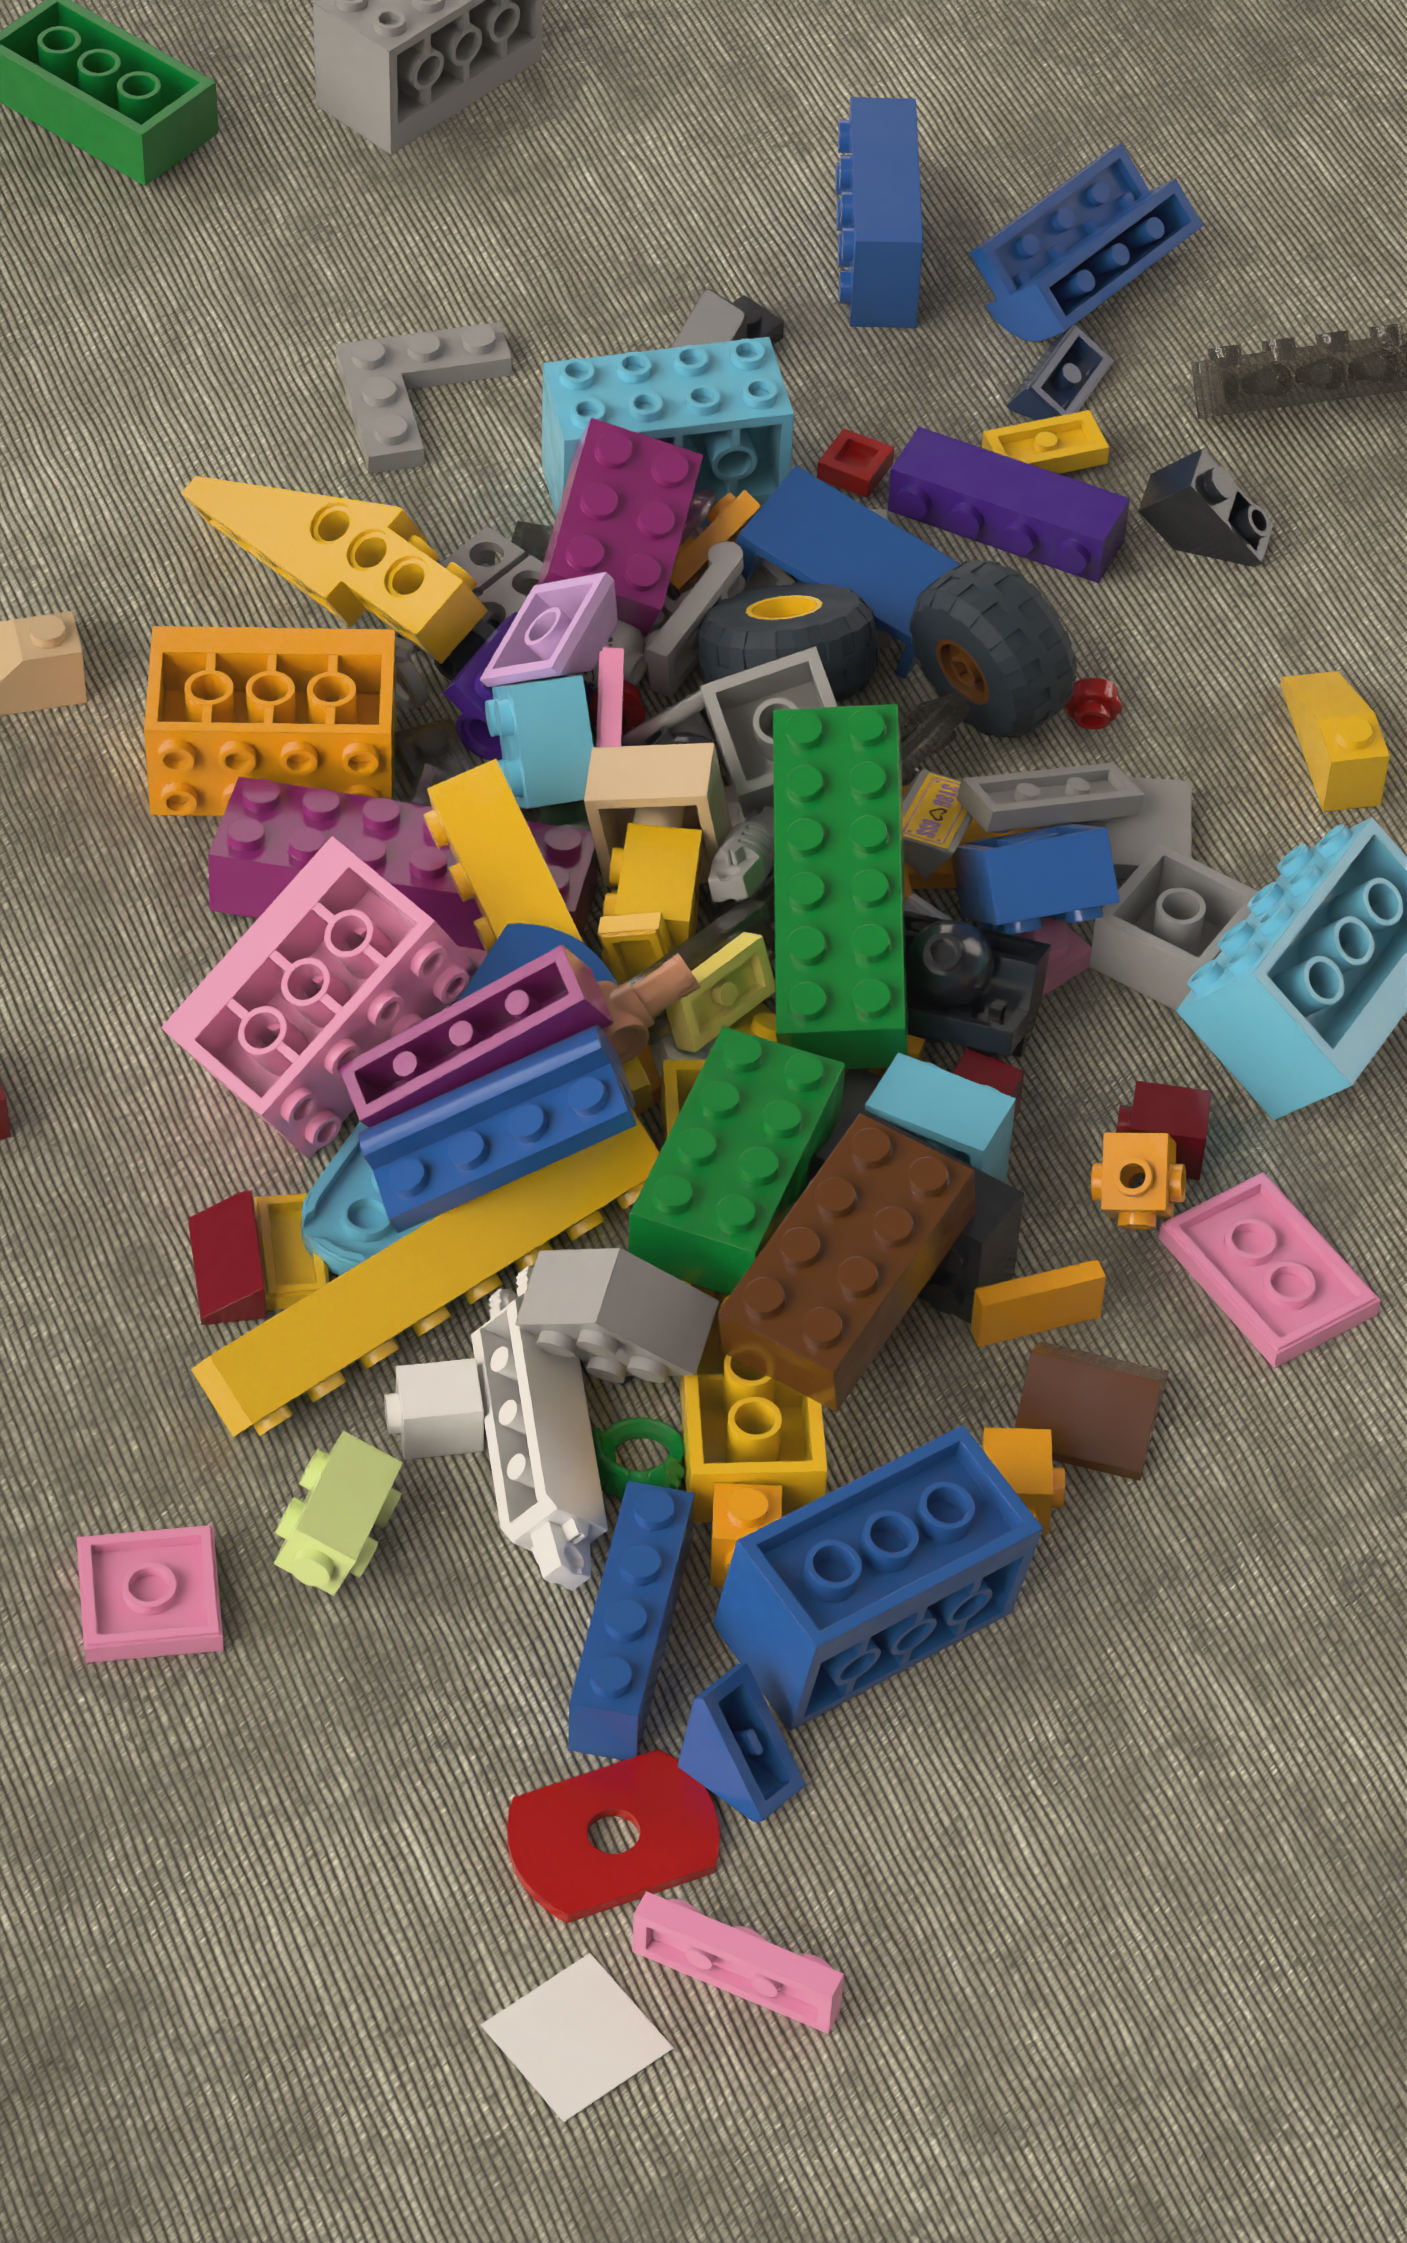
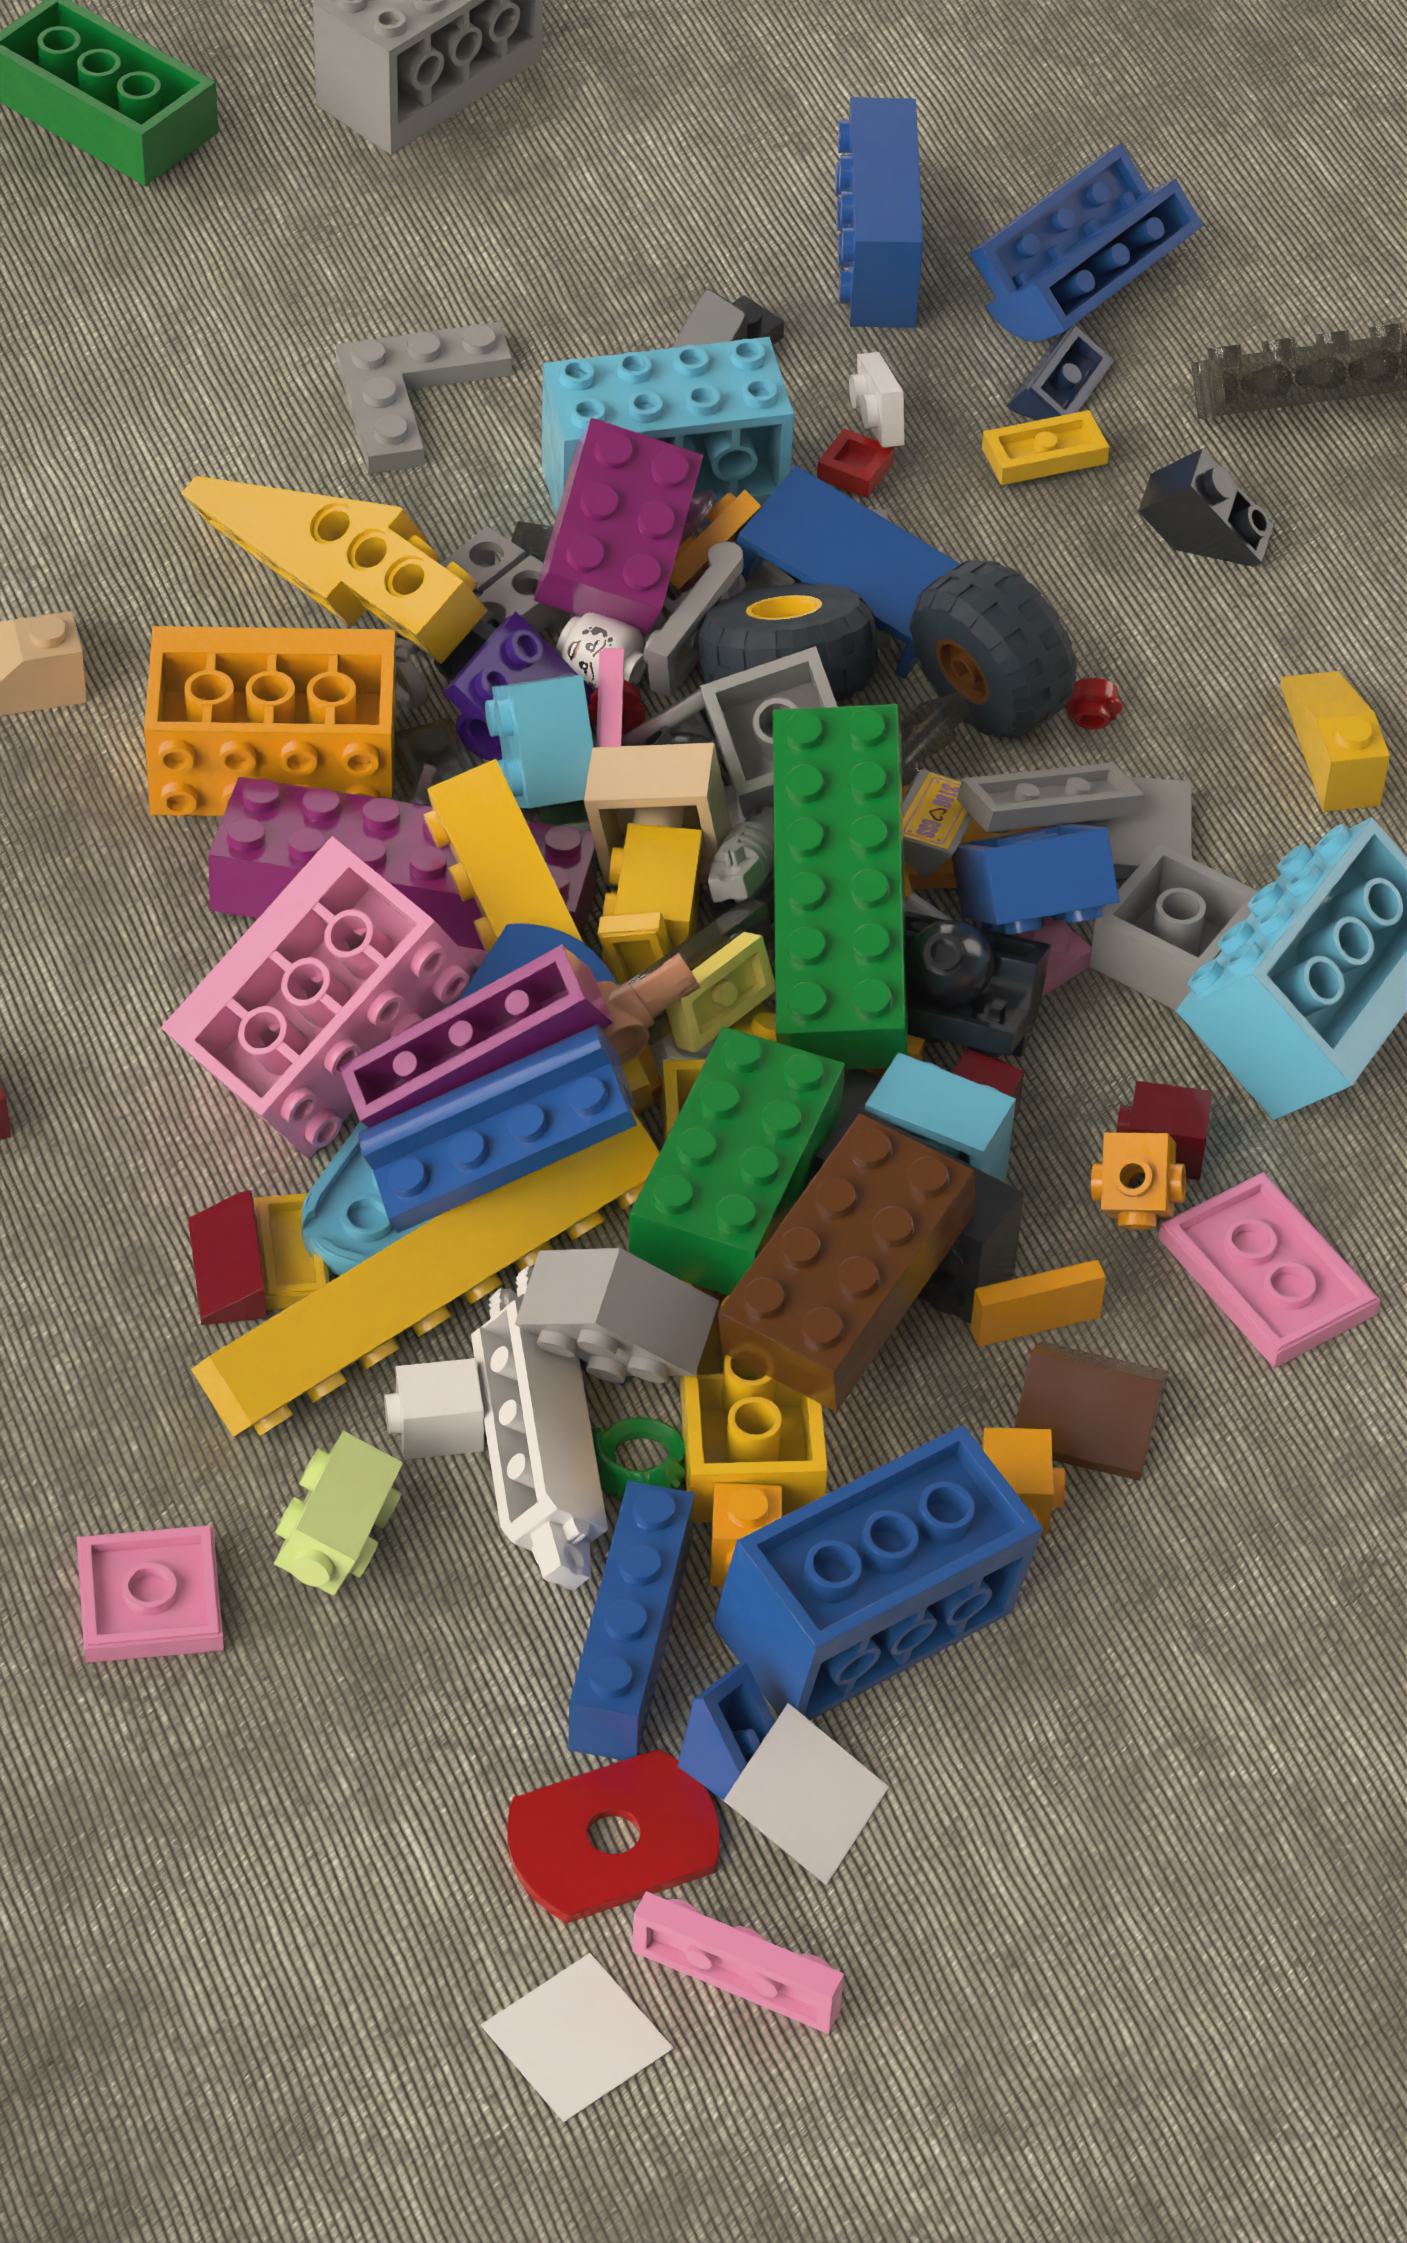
(556, 631): lavender slope -> none
(806, 1794): none -> white sticker
(878, 398): none -> white plate
(1008, 504): dark purple brick -> none

